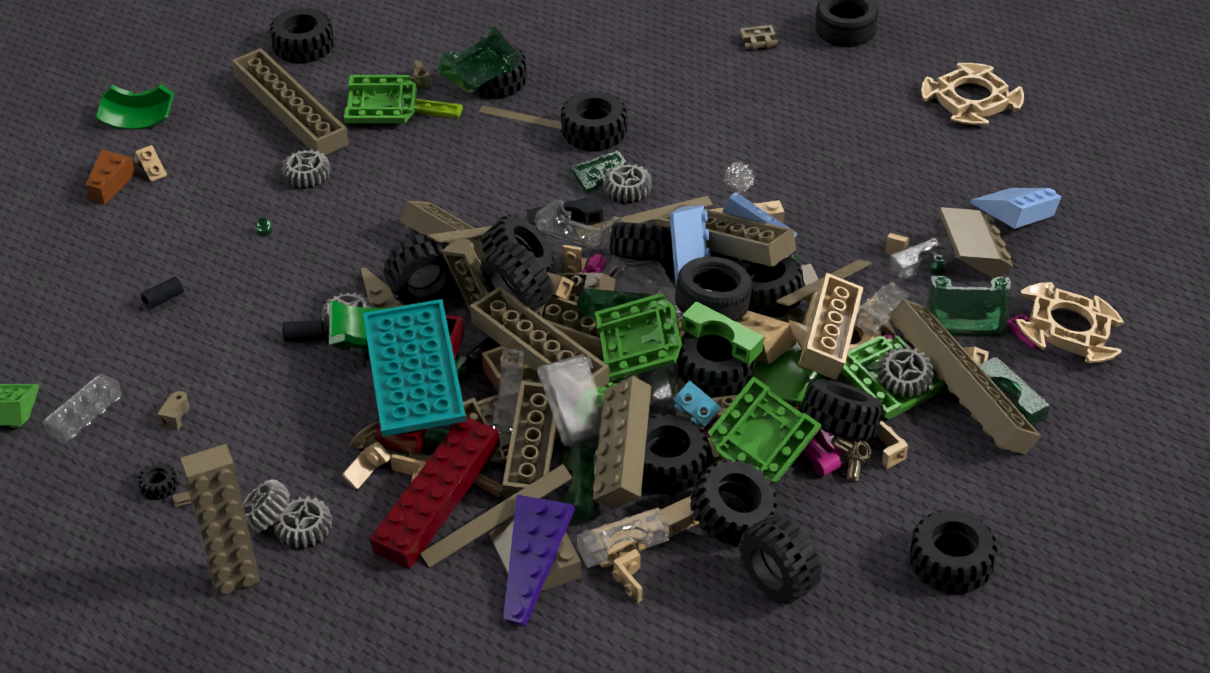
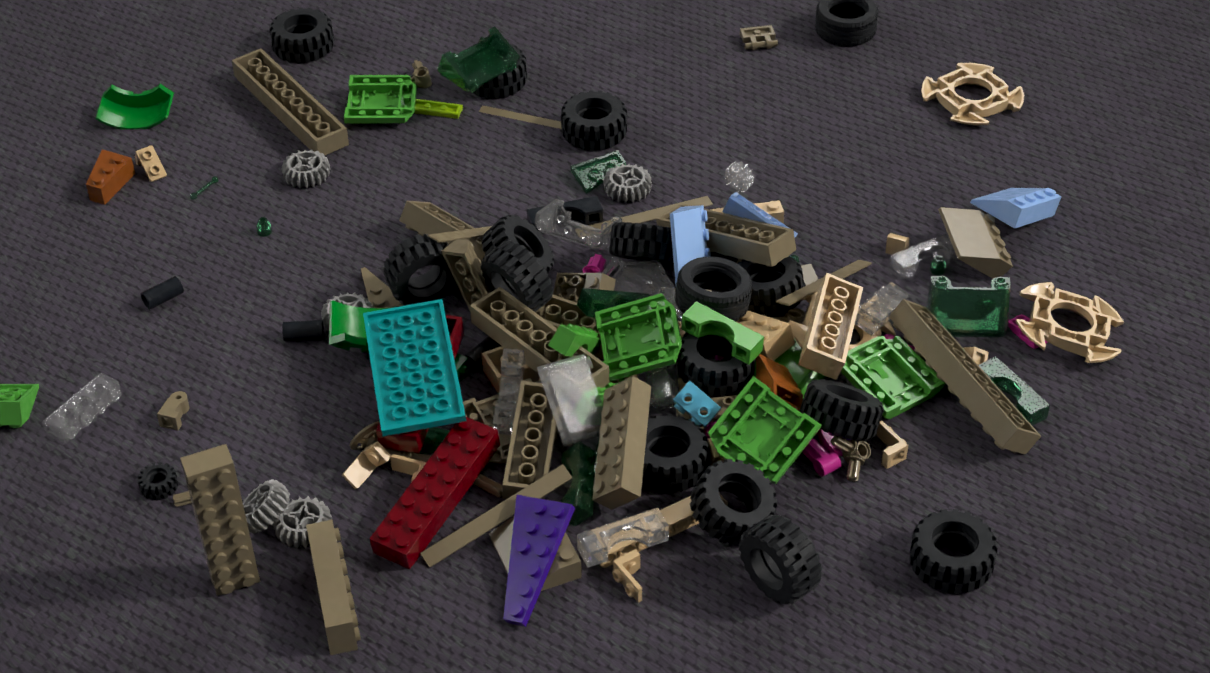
(194, 195): none -> clear green hinge
(333, 587): none -> dark tan brick
(561, 285): tan panel -> none
(570, 338): none -> bright green arch
(573, 259): tan bracket -> none
(778, 380): none -> dark orange slope
(905, 362): light grey gear -> none

